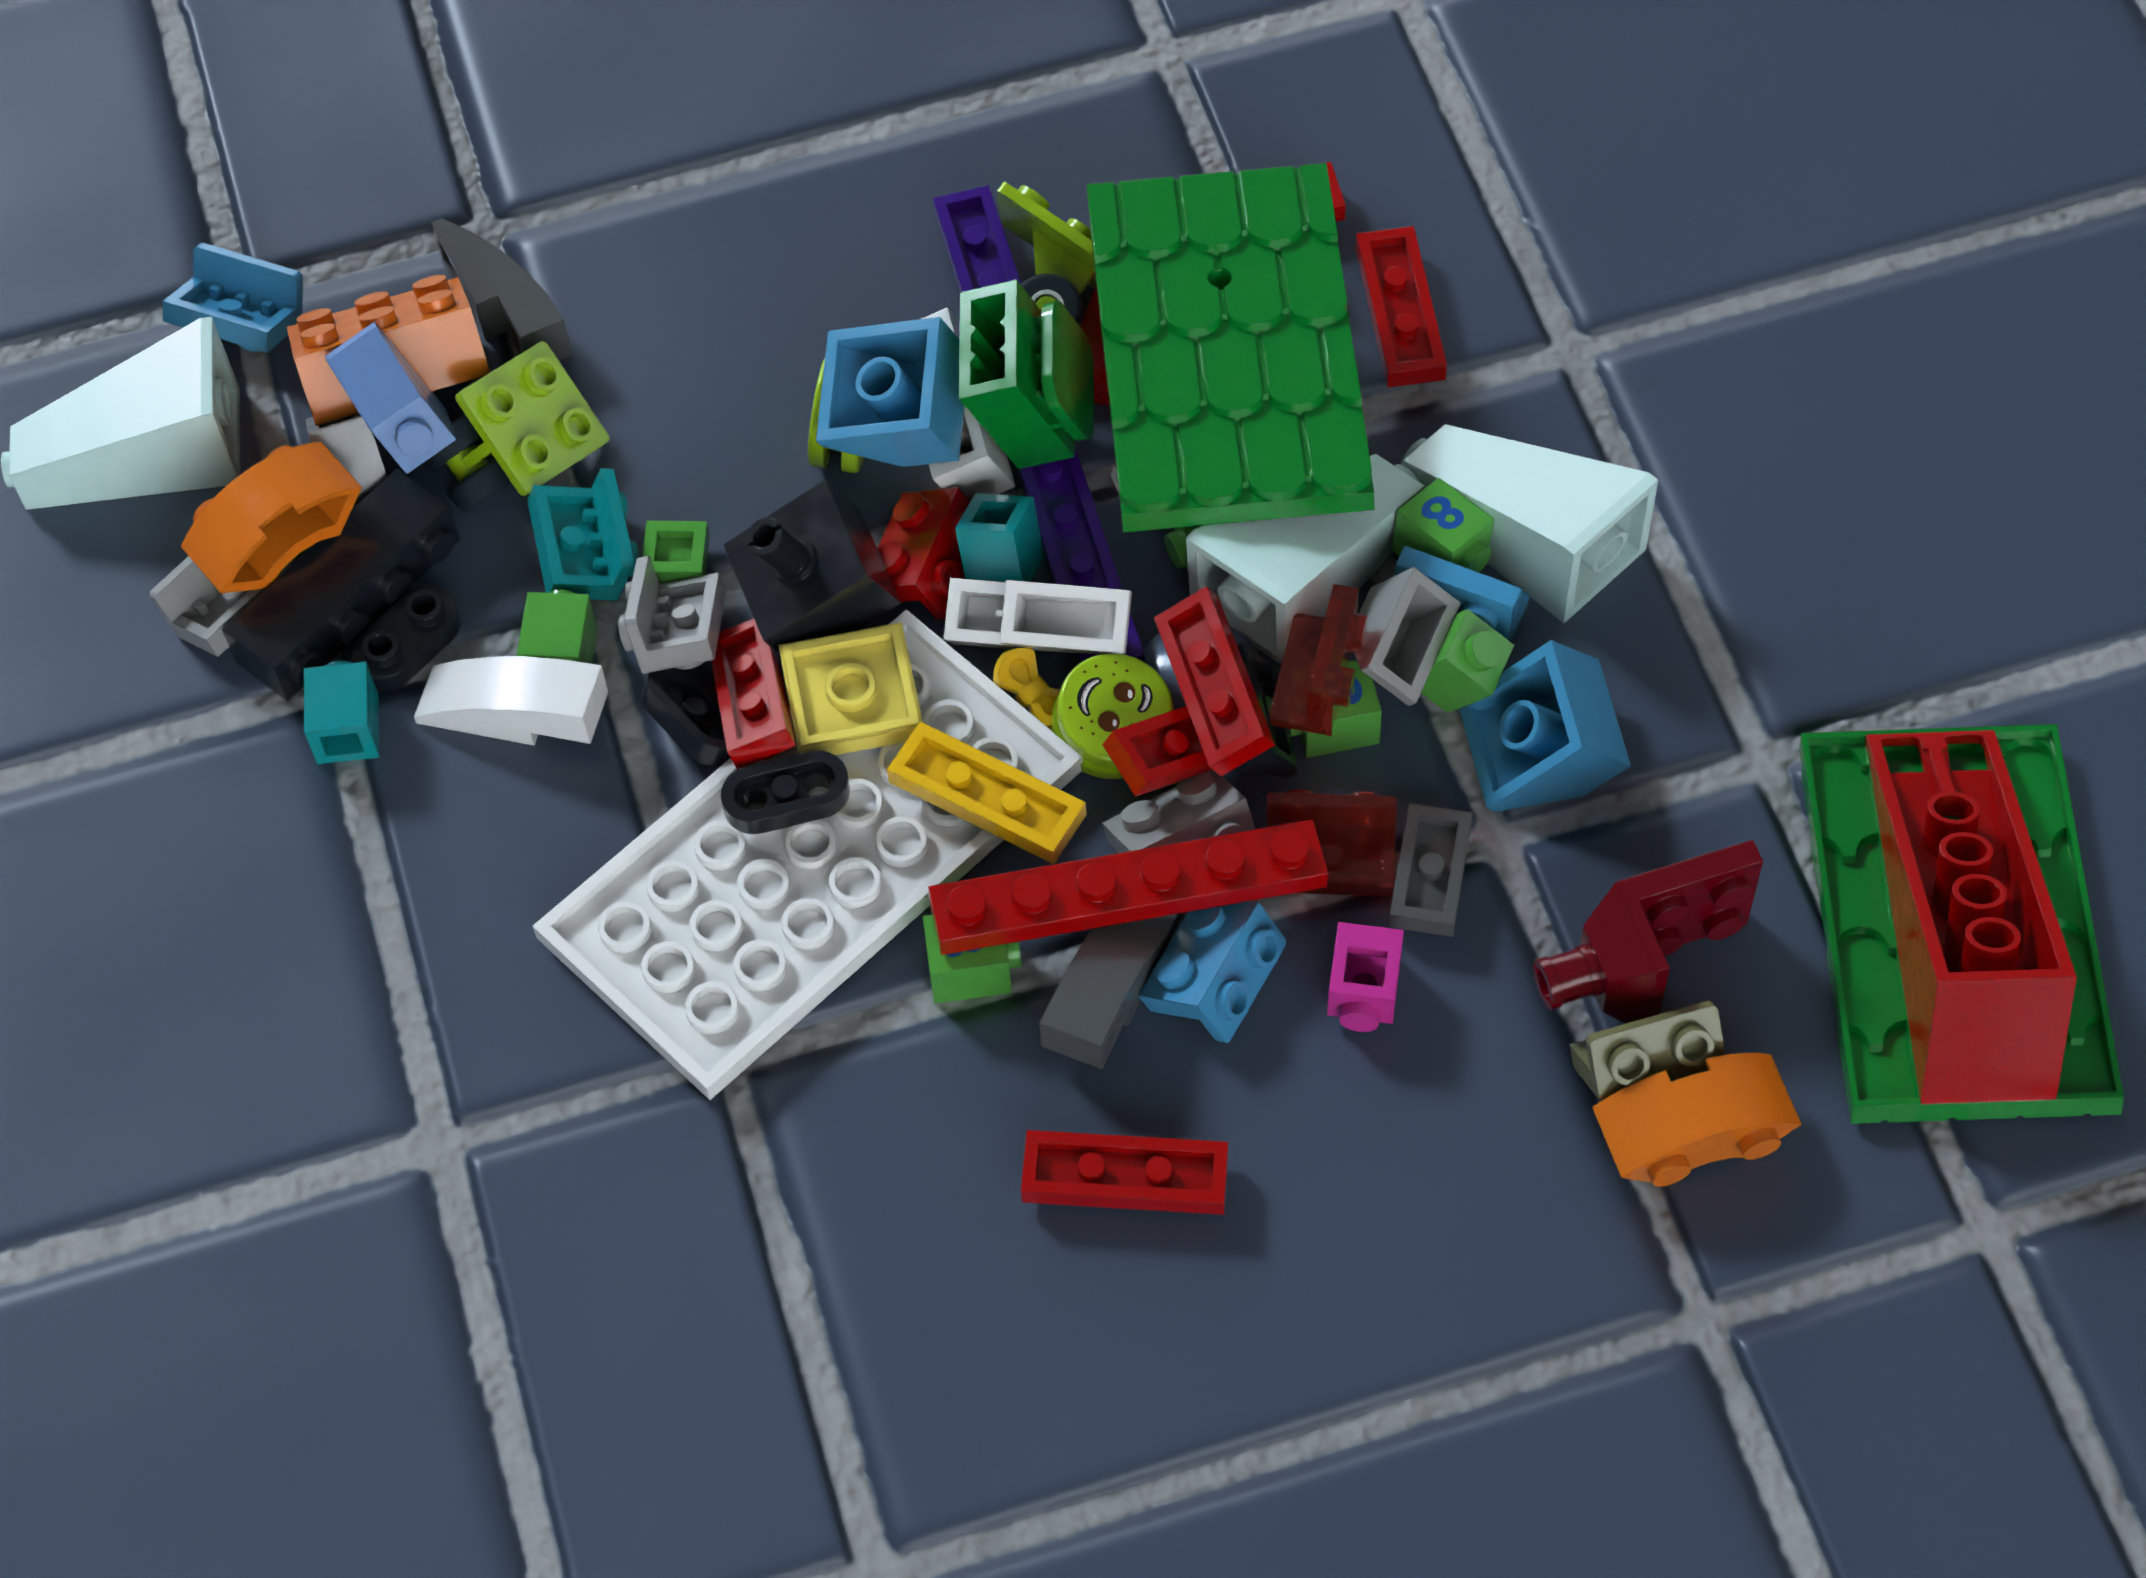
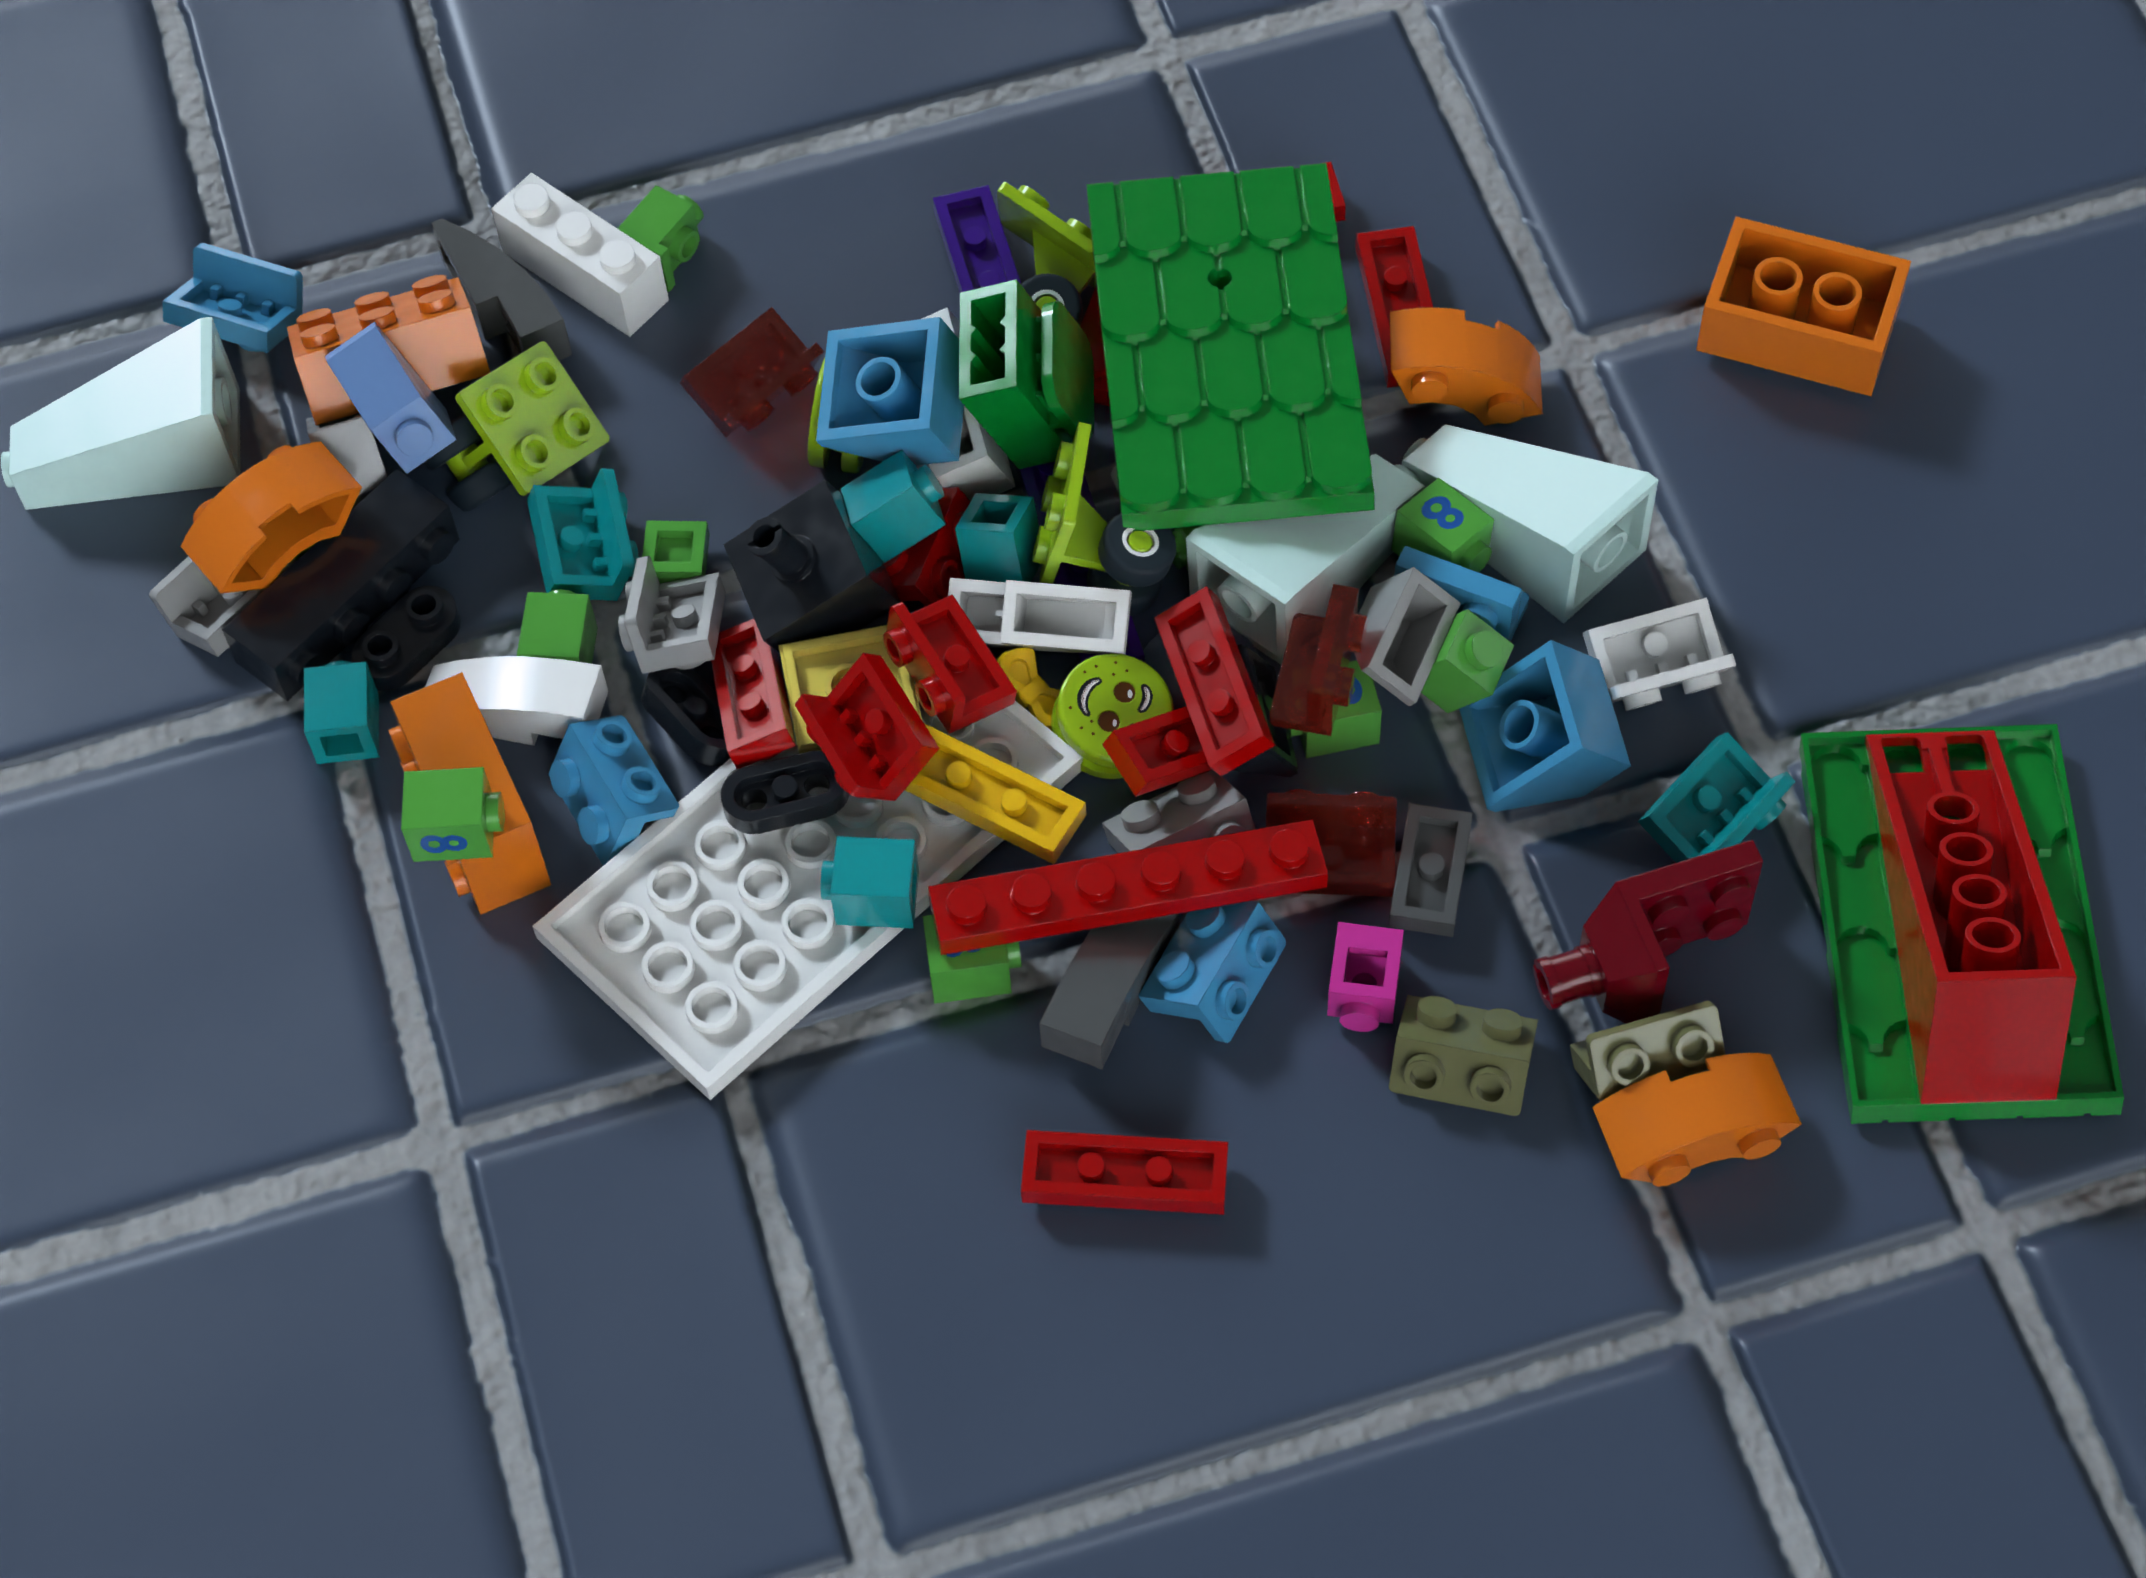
(446, 731): none -> orange brick
(450, 814): none -> bright green brick
(580, 254): none -> white brick
(609, 784): none -> dark azure bracket
(666, 227): none -> bright green brick
(750, 372): none -> clear red bracket
(869, 731): none -> red bracket
(872, 882): none -> teal brick
(894, 505): none -> teal brick
(948, 662): none -> red bracket
(1083, 538): none -> plate
(1462, 1054): none -> olive bracket
(1465, 364): none -> orange brick
(1658, 653): none -> white bracket
(1715, 802): none -> teal bracket
(1803, 305): none -> orange brick

